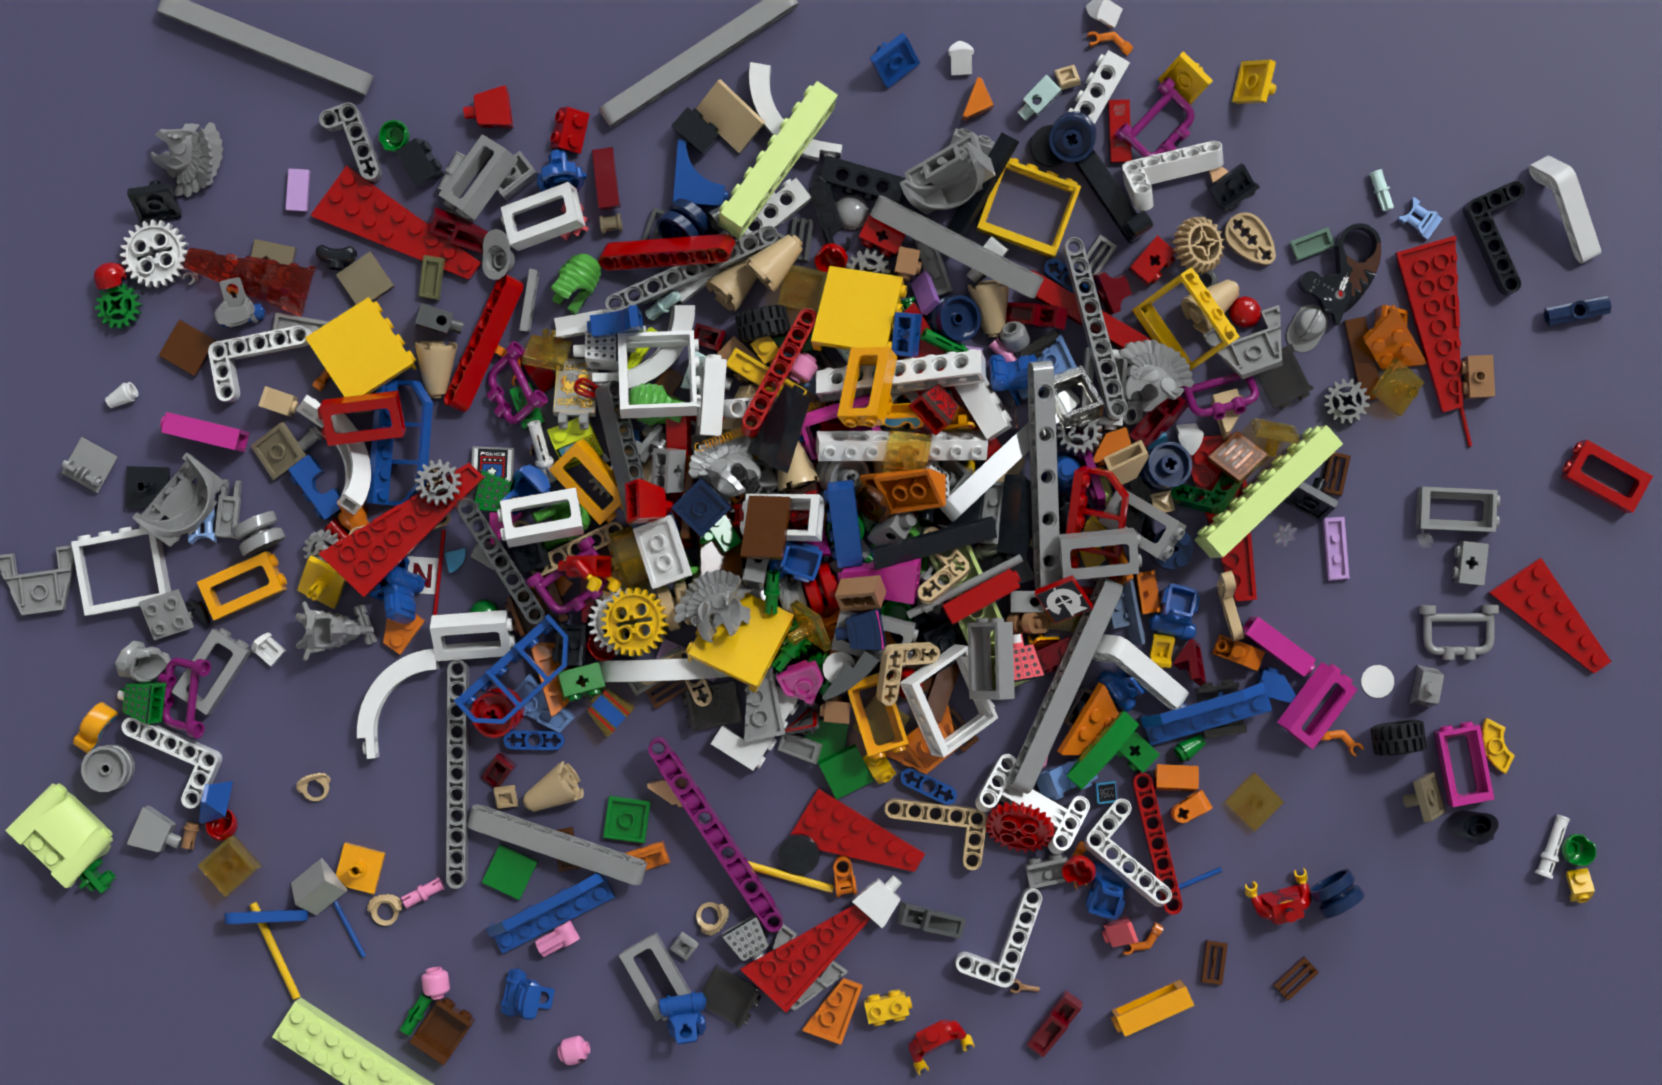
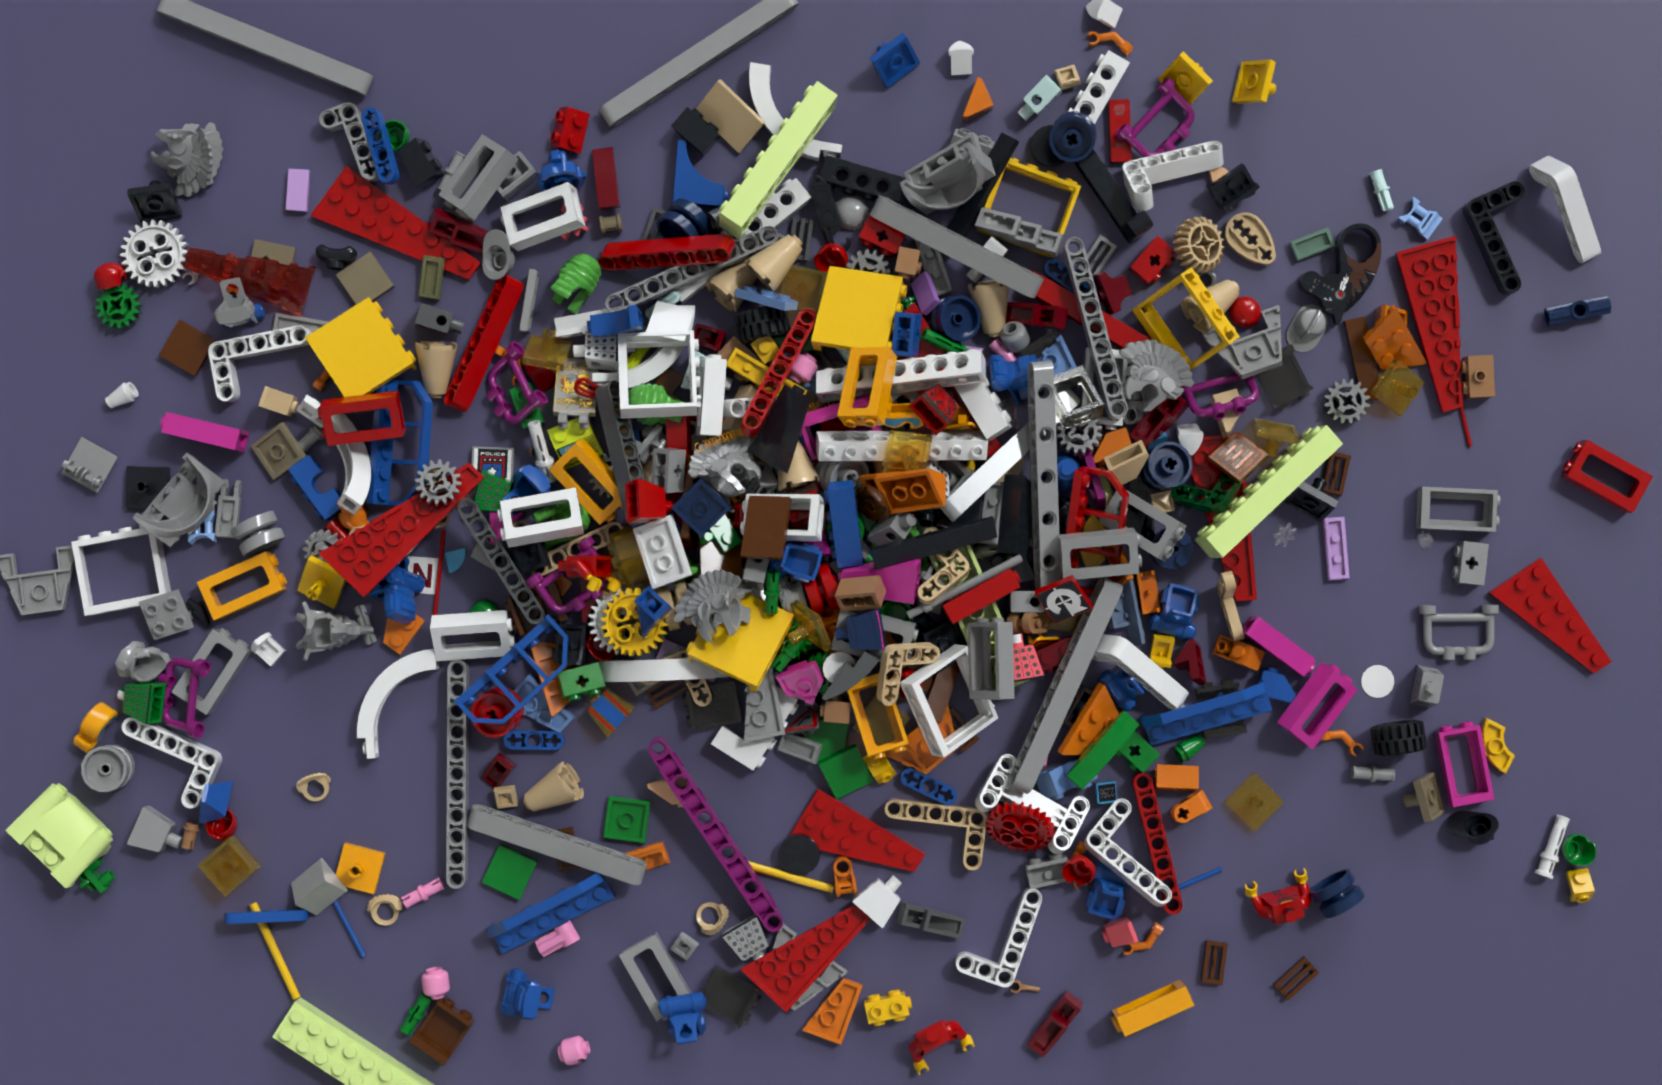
(377, 147): none -> blue beam
(491, 109): red torso -> none
(651, 610): none -> blue slope
(670, 318): none -> white sticker
(766, 297): none -> medium blue wing
(1019, 232): none -> light grey slope
(1372, 773): none -> light grey pin

